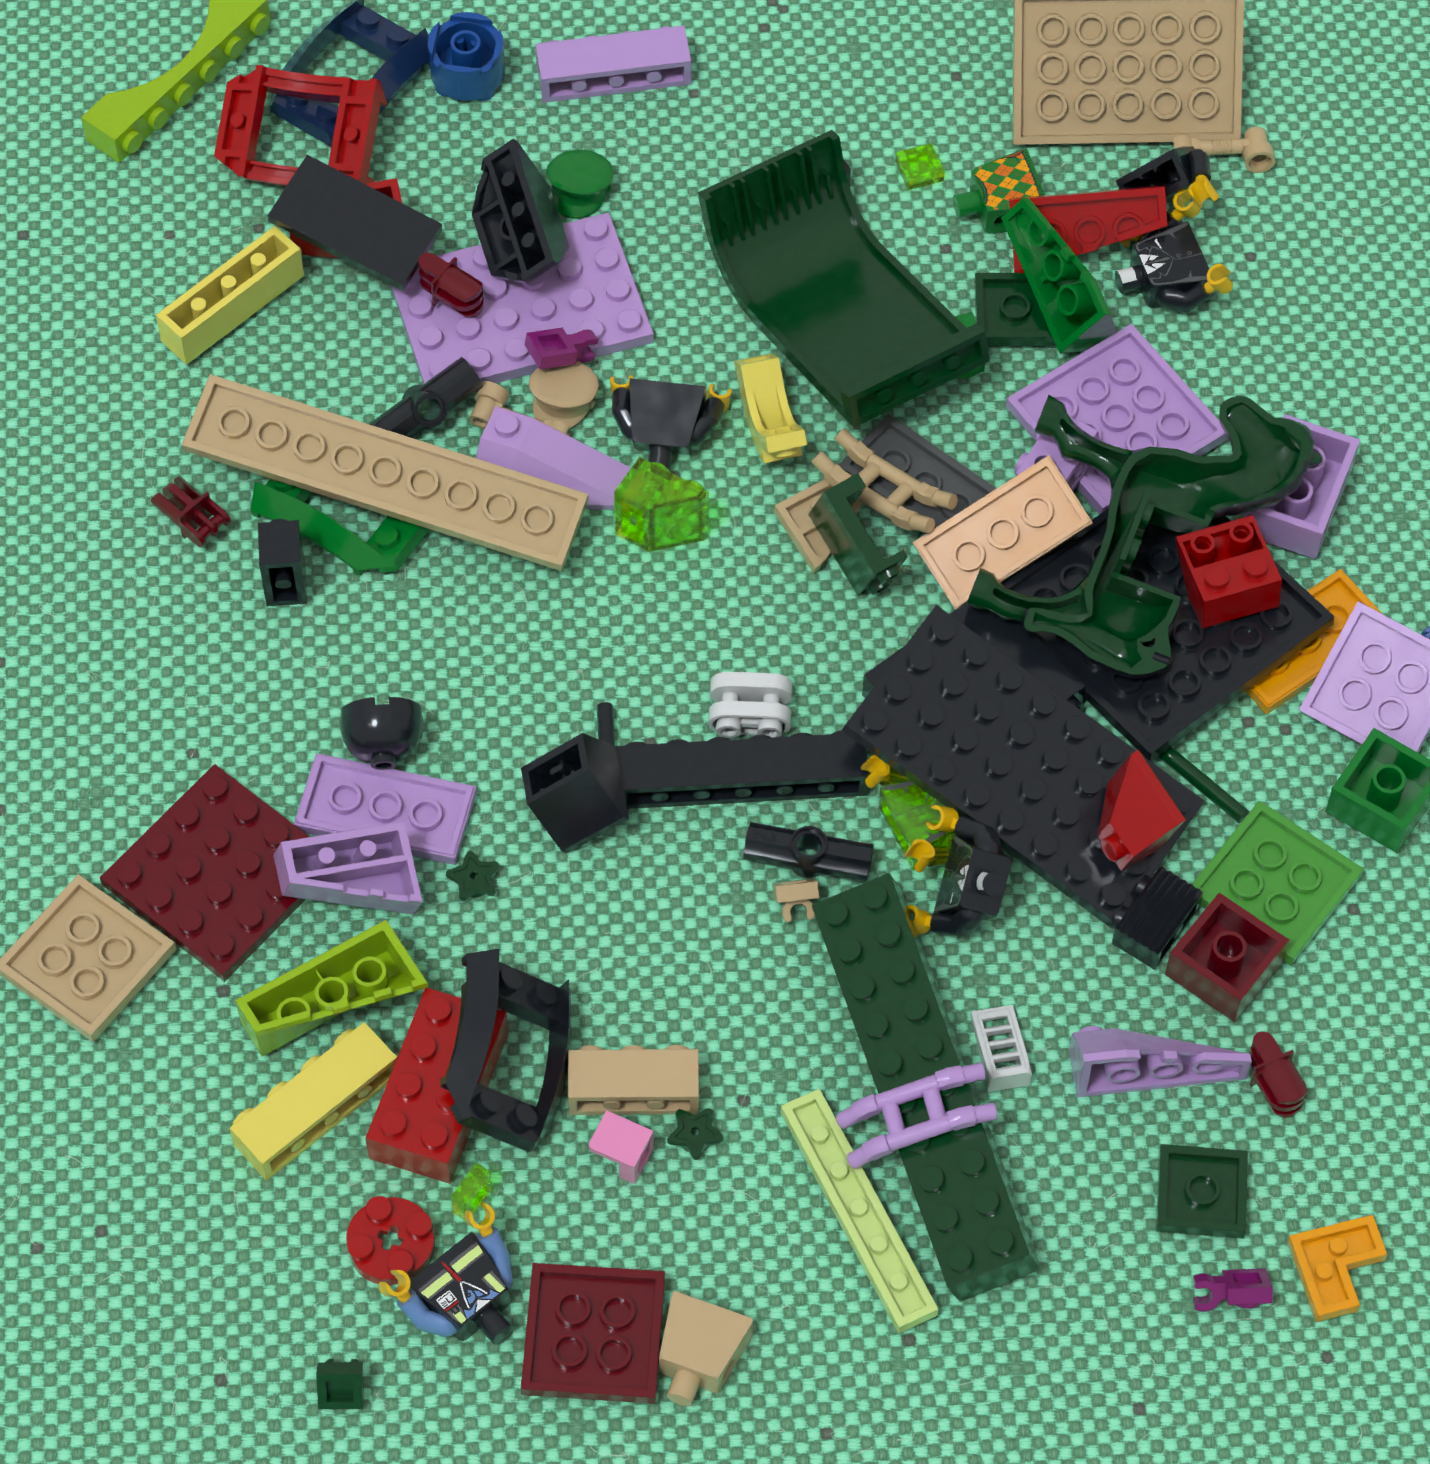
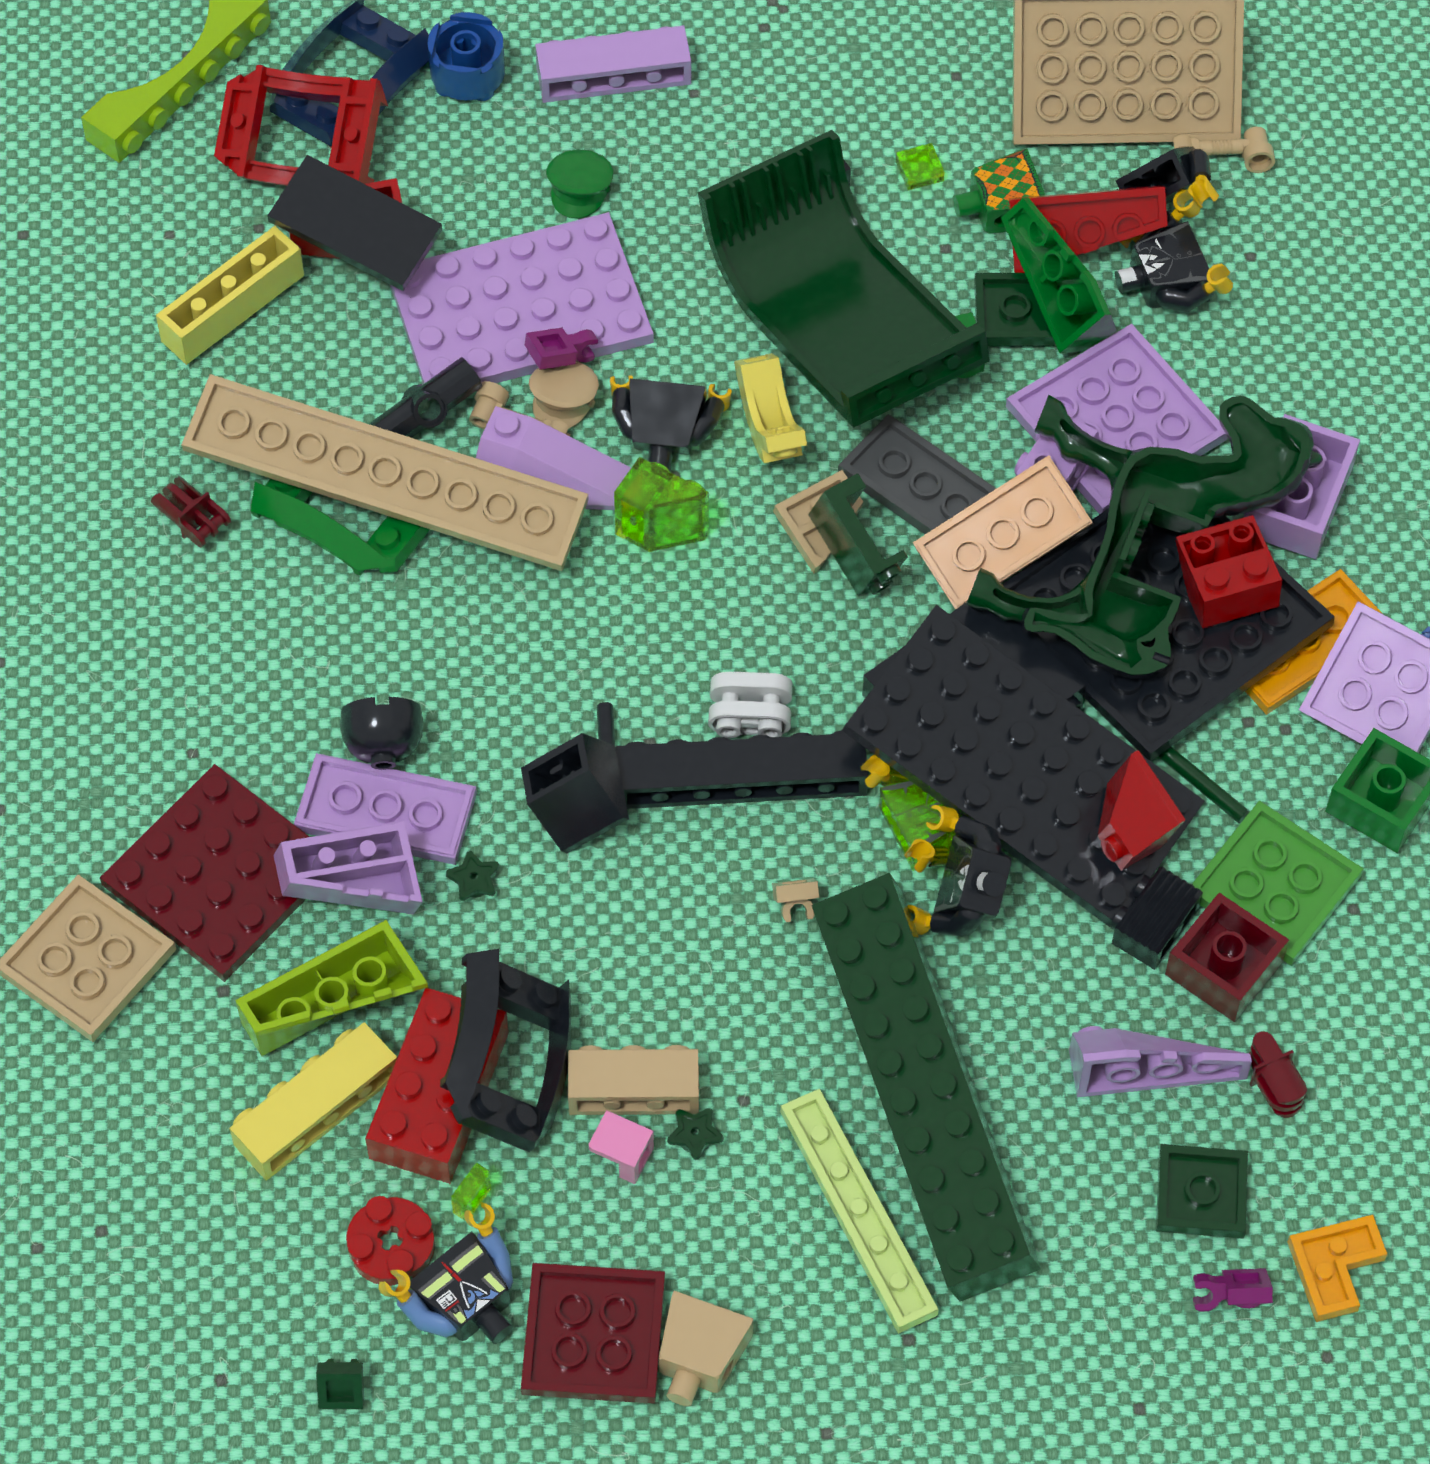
(282, 562): black brick -> none
(450, 285): dark red arm -> none
(517, 217): black wedge -> none
(783, 847): black piece -> none
(876, 466): tan piece -> none
(939, 1122): lavender piece -> none
(1004, 1077): white slope -> none

